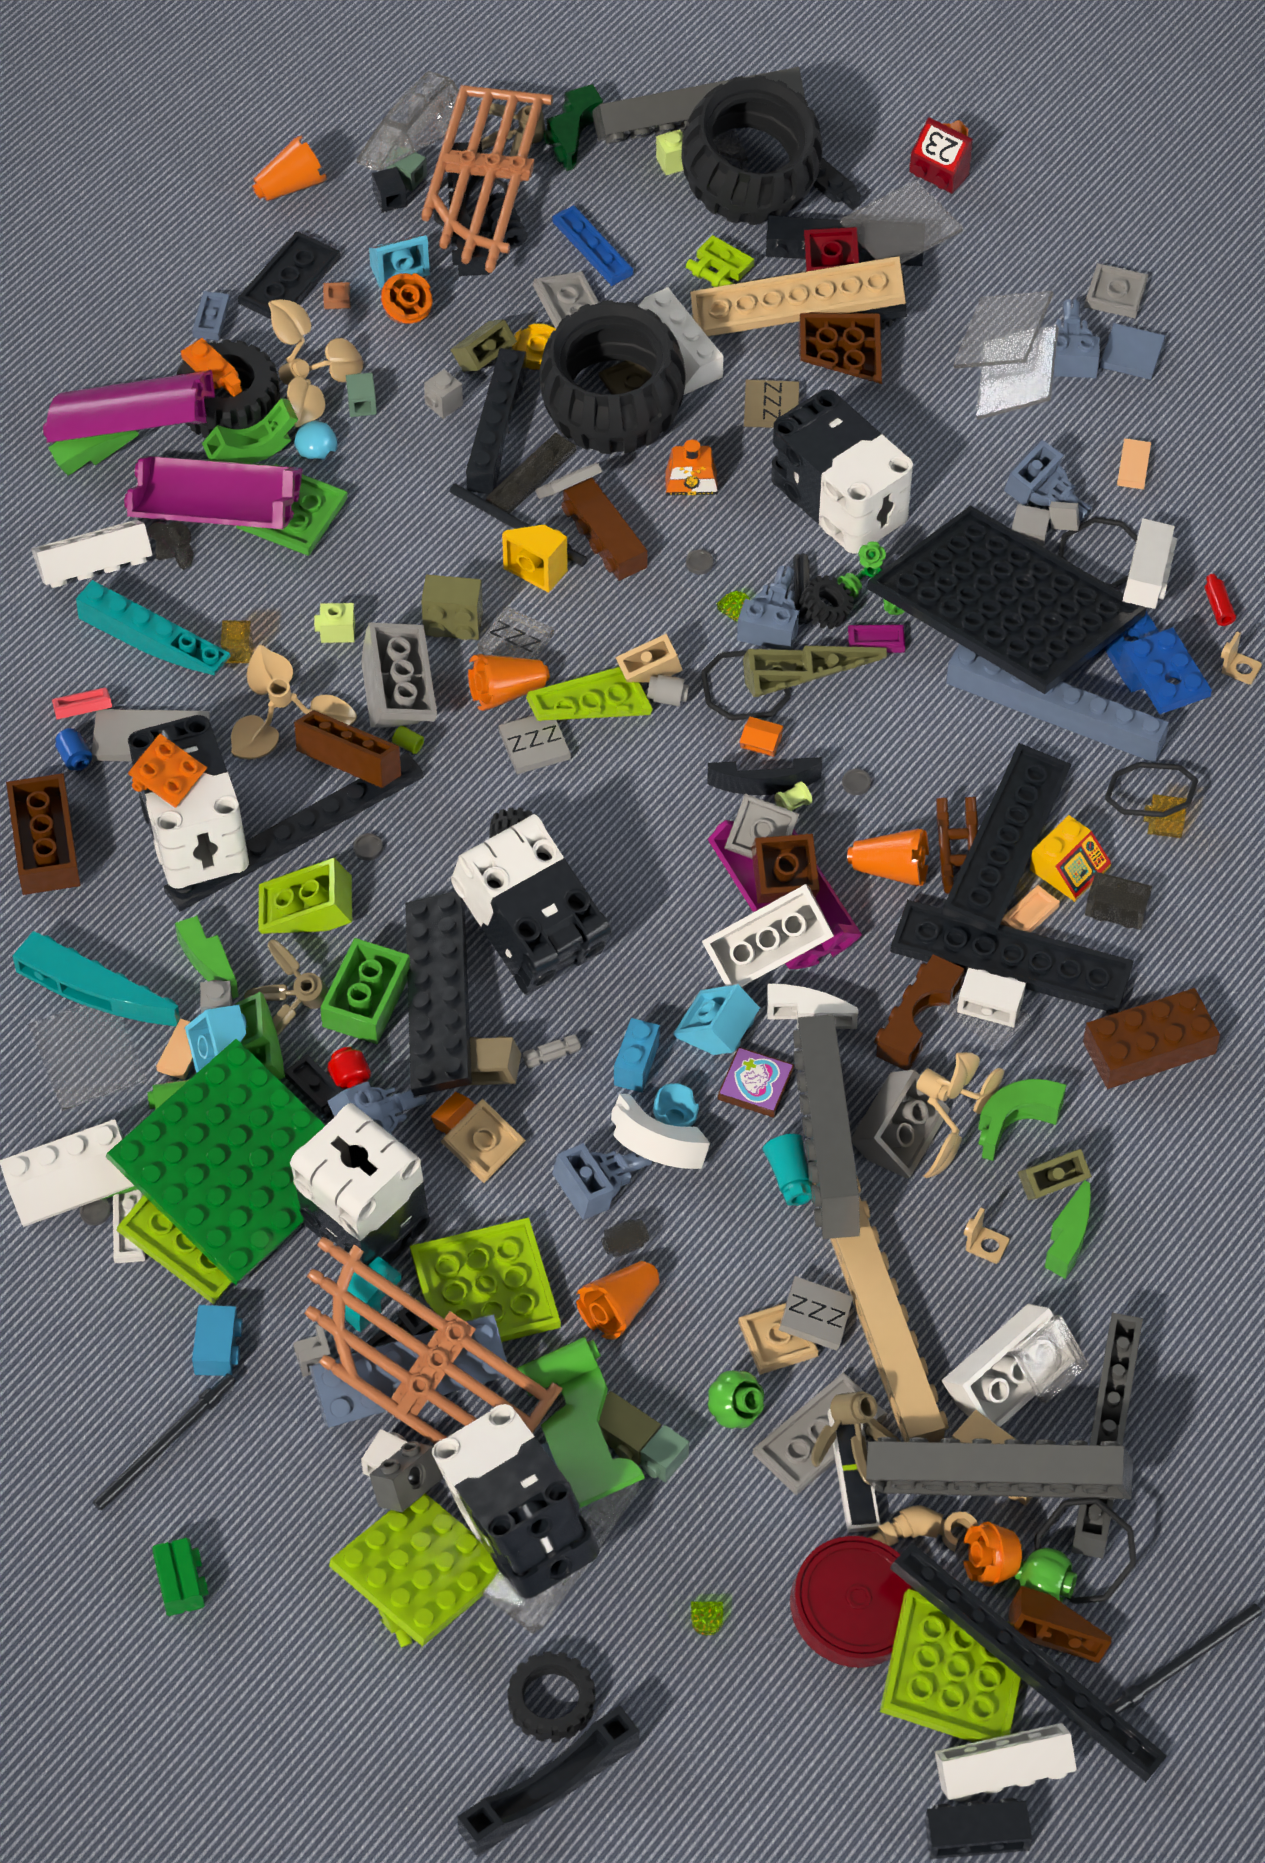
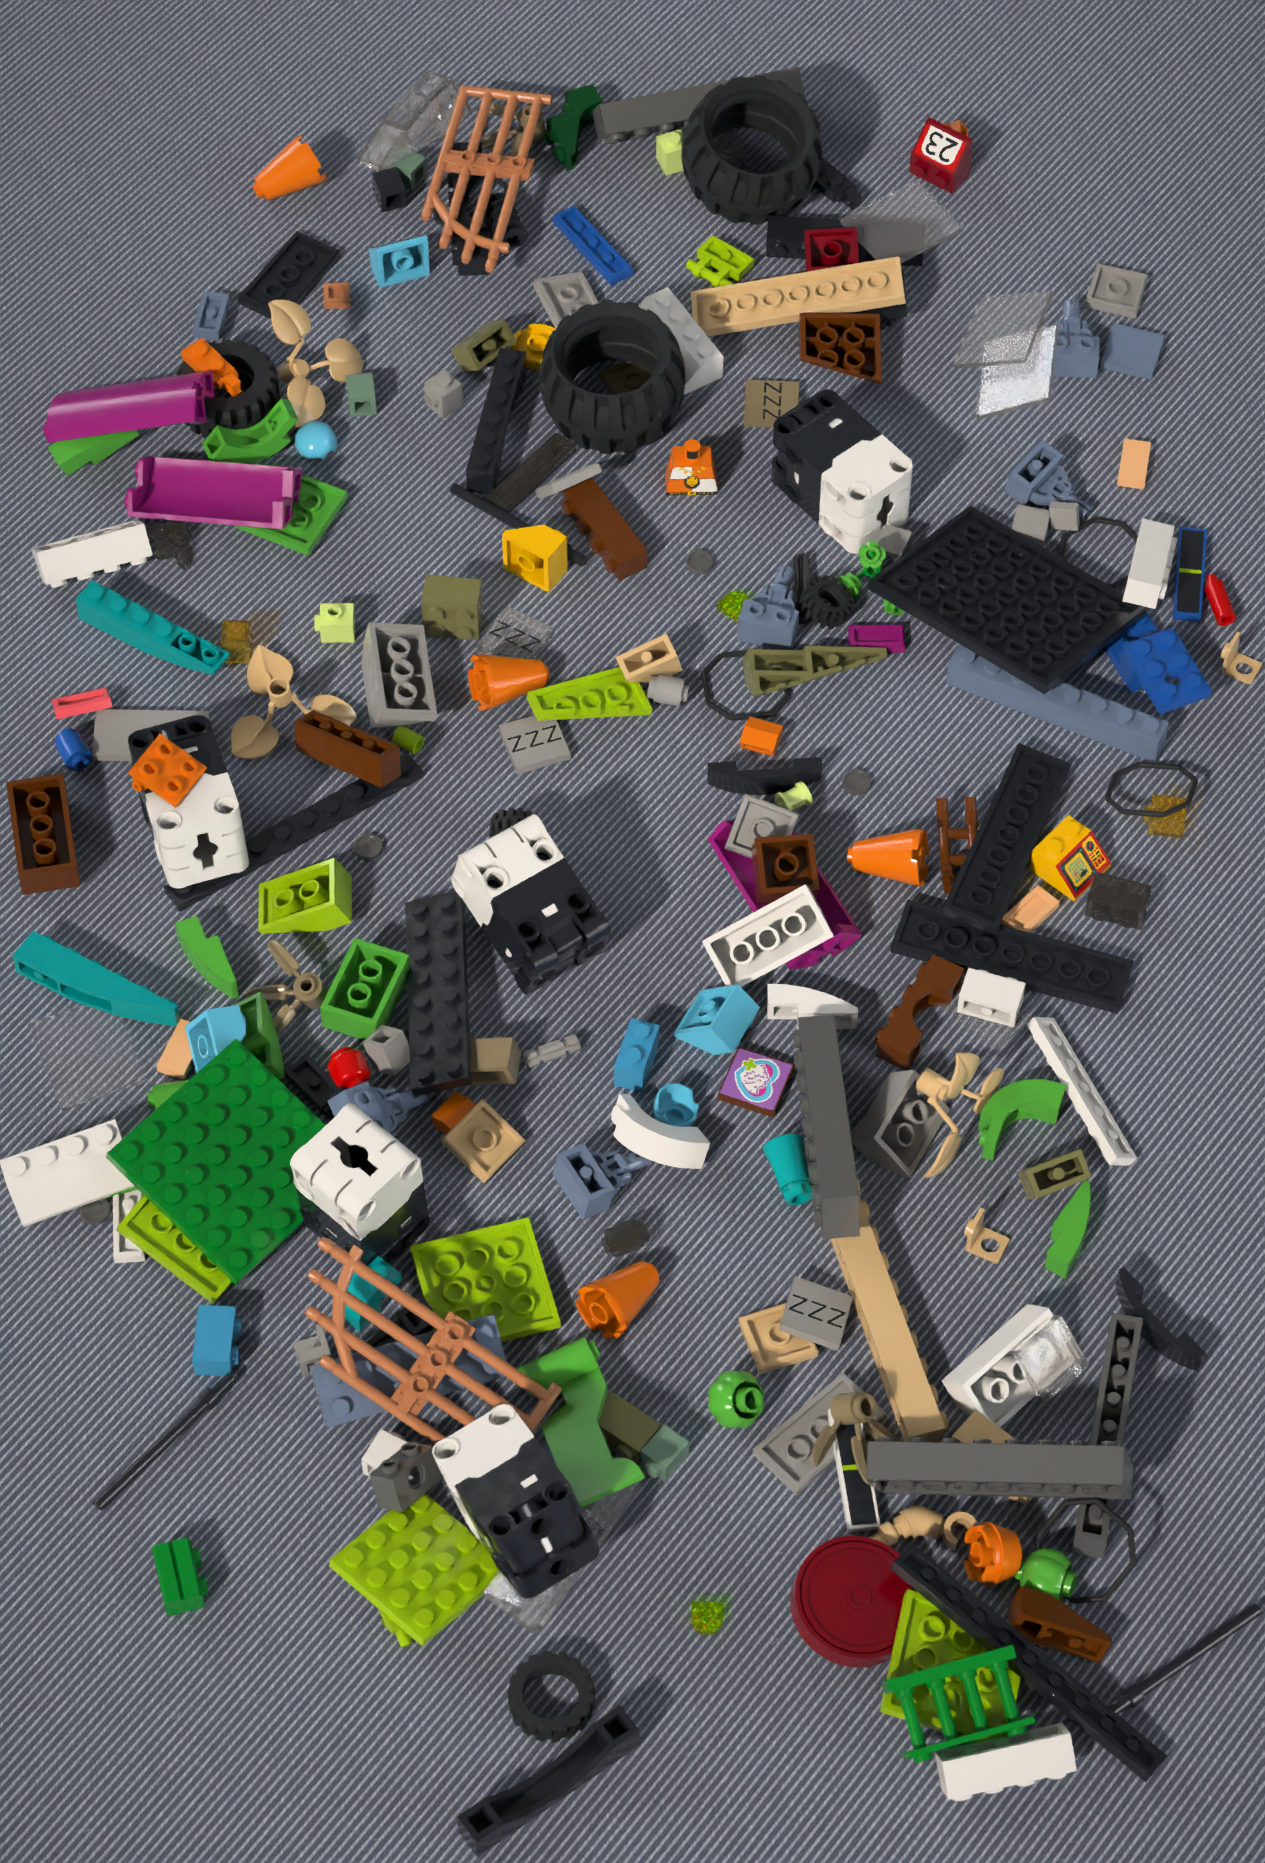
(215, 994): light grey brick -> none
(388, 1050): none -> light grey brick
(406, 298): orange cone -> none
(895, 541): none -> light grey panel
(966, 1671): none -> green fence
(978, 1828): black brick -> none
(1081, 1091): none -> white plate
(1151, 1038): reddish brown brick -> none
(1180, 1350): none -> black slope
(1189, 574): none -> black tile

